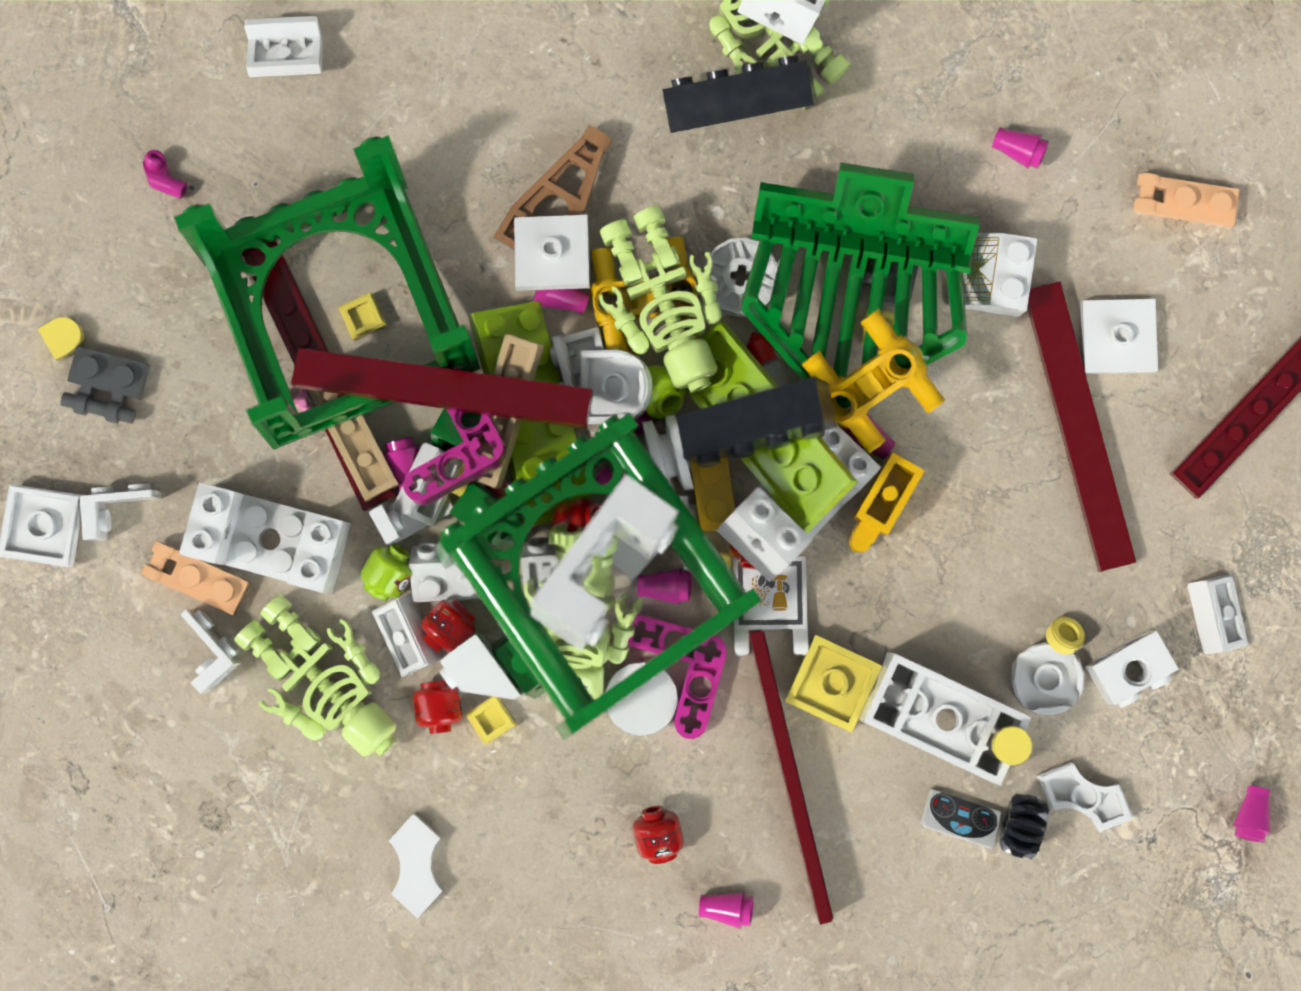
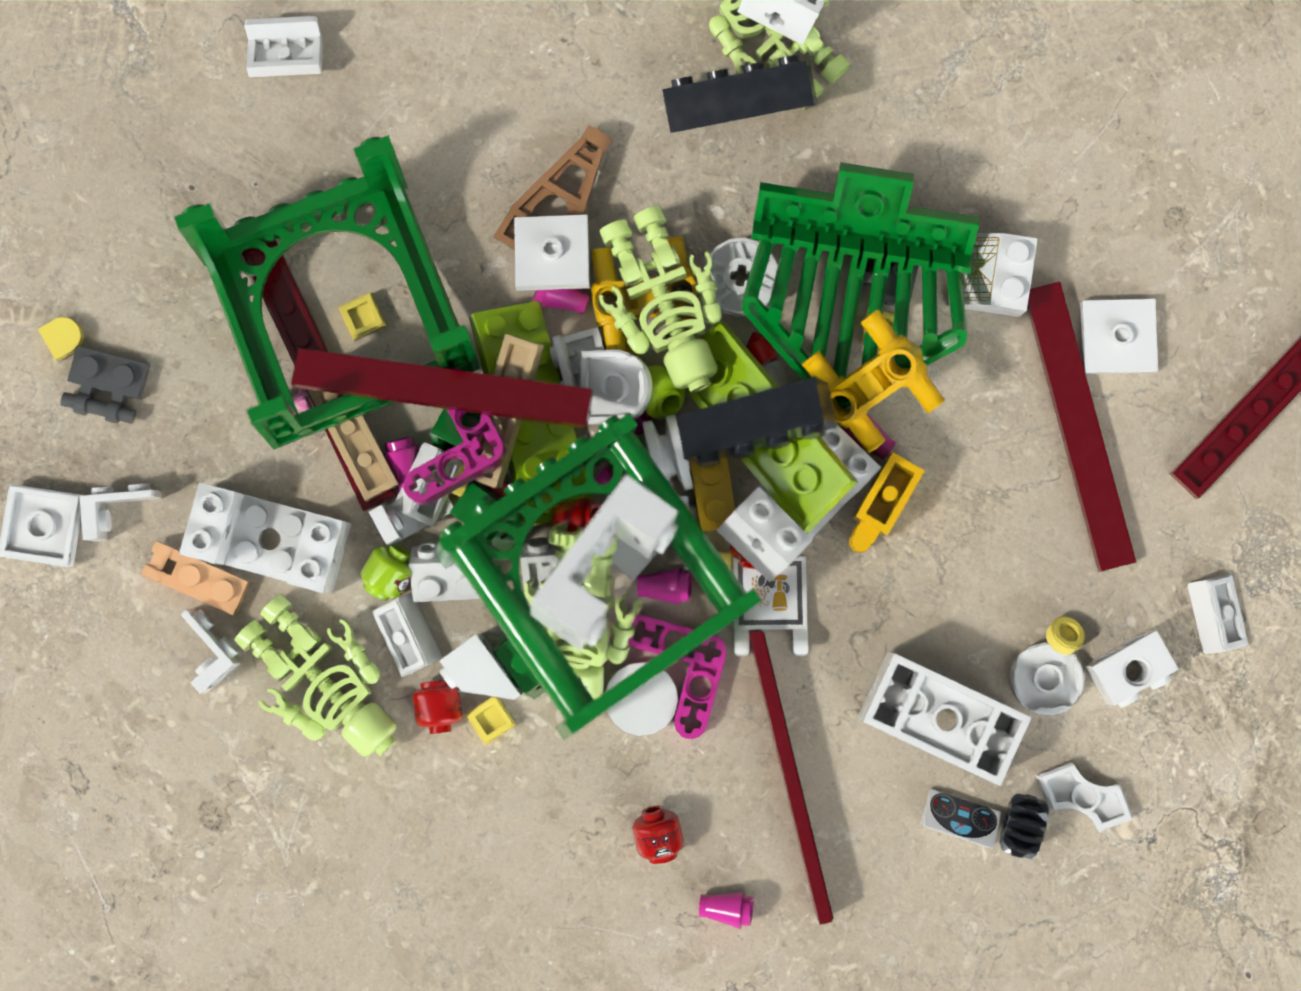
(159, 175): dark pink arm -> none
(415, 848): white tile -> none
(447, 626): red head -> none
(833, 683): light yellow plate -> none
(1011, 745): light yellow tile -> none
(1022, 147): dark pink cone -> none
(1187, 200): light nougat plate -> none
(1253, 816): dark pink cone -> none

